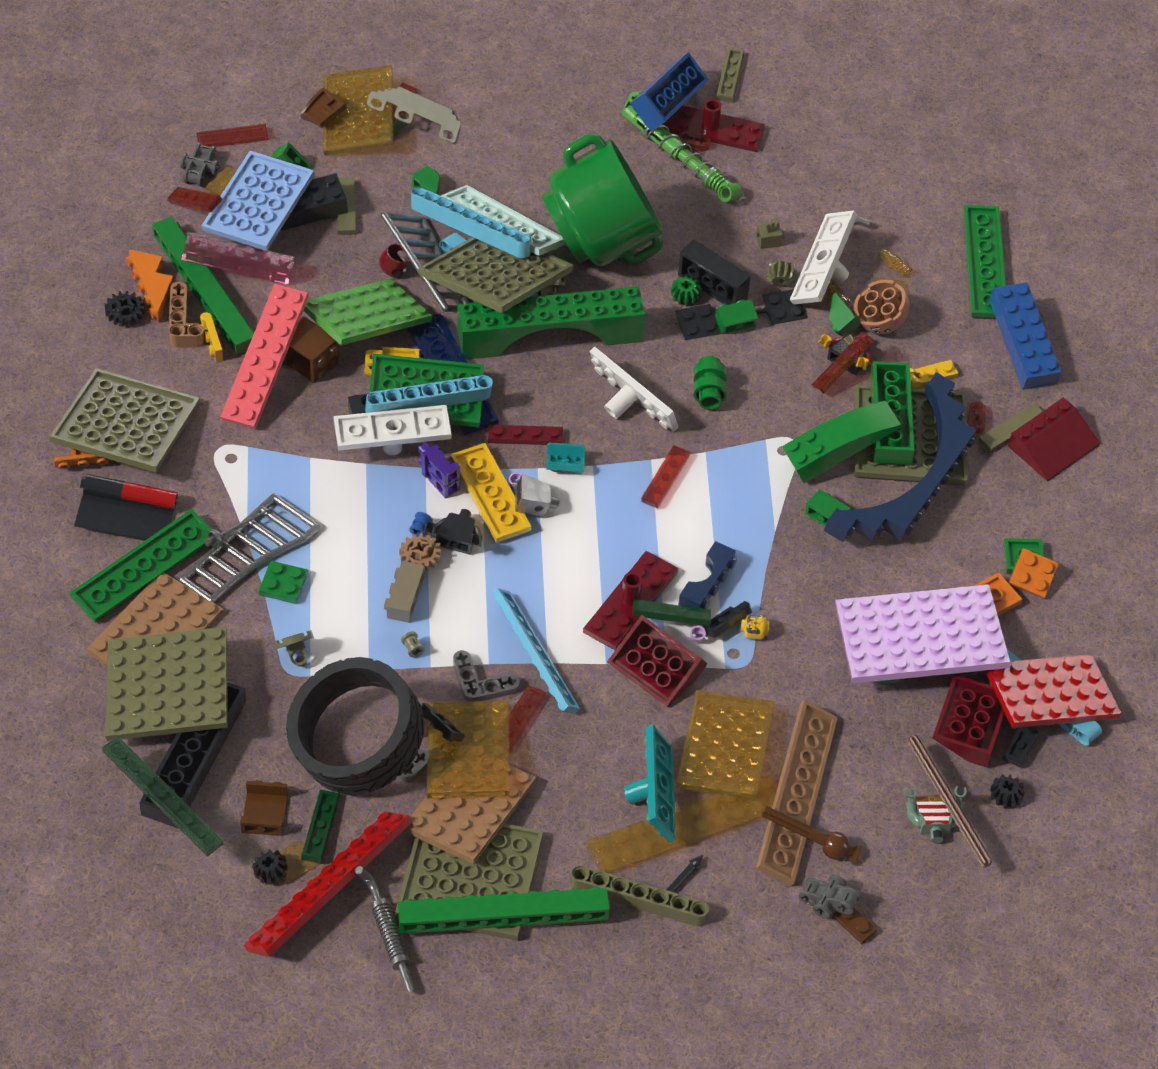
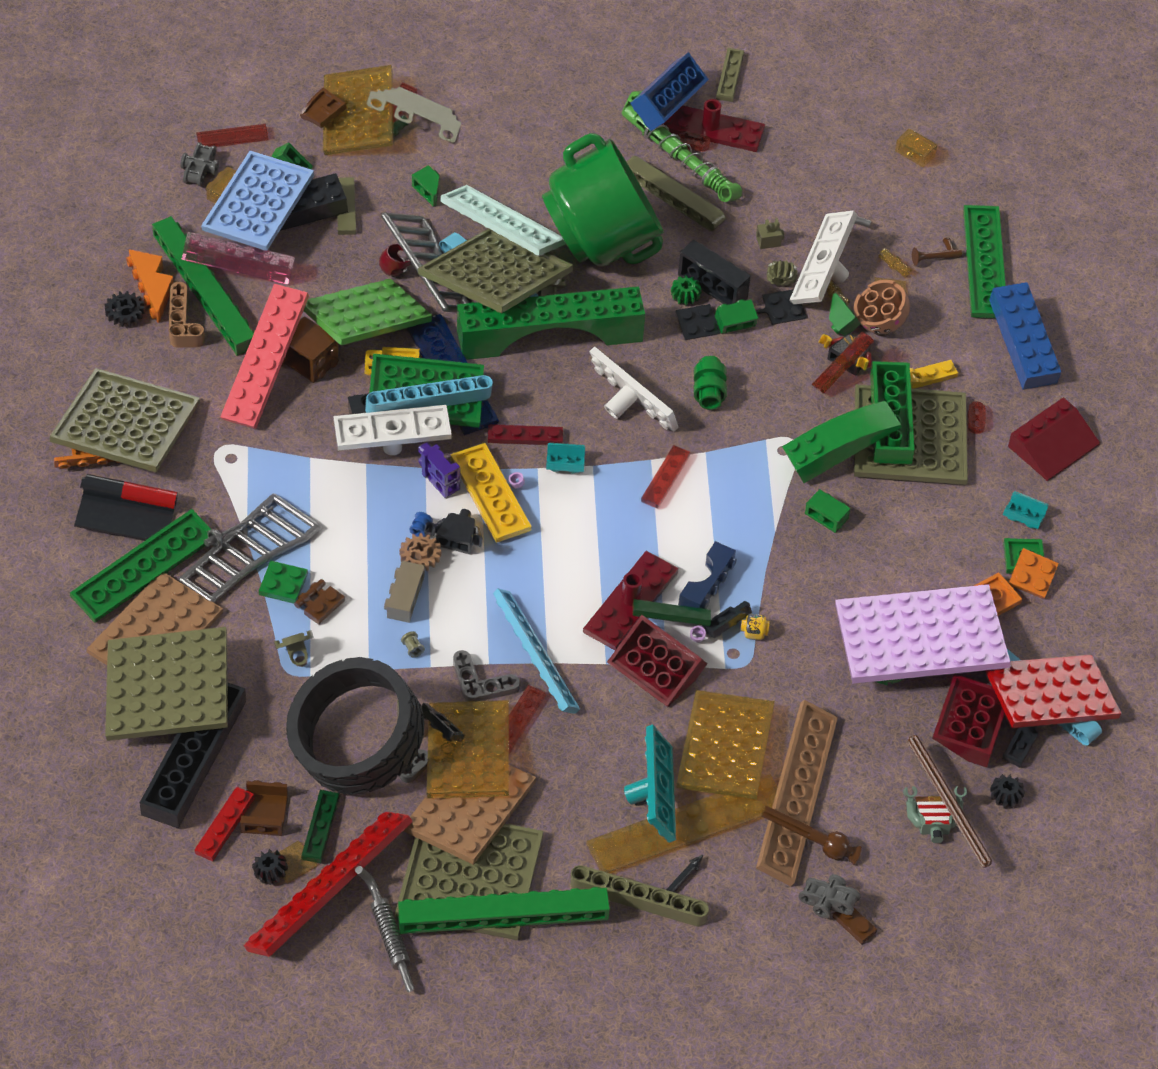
(162, 796): clear green plate -> none
(194, 199): clear red tile -> none
(211, 336): yellow plate -> none
(224, 824): none -> red plate
(323, 605): none -> reddish brown plate
(471, 222): medium azure beam -> none
(533, 496): flat silver torso -> none
(676, 194): none -> olive beam
(899, 514): dark blue arch -> none
(916, 147): none -> clear yellow brick
(949, 253): none -> reddish brown piece
(1001, 434): olive tile -> none
(1026, 510): none -> teal bracket

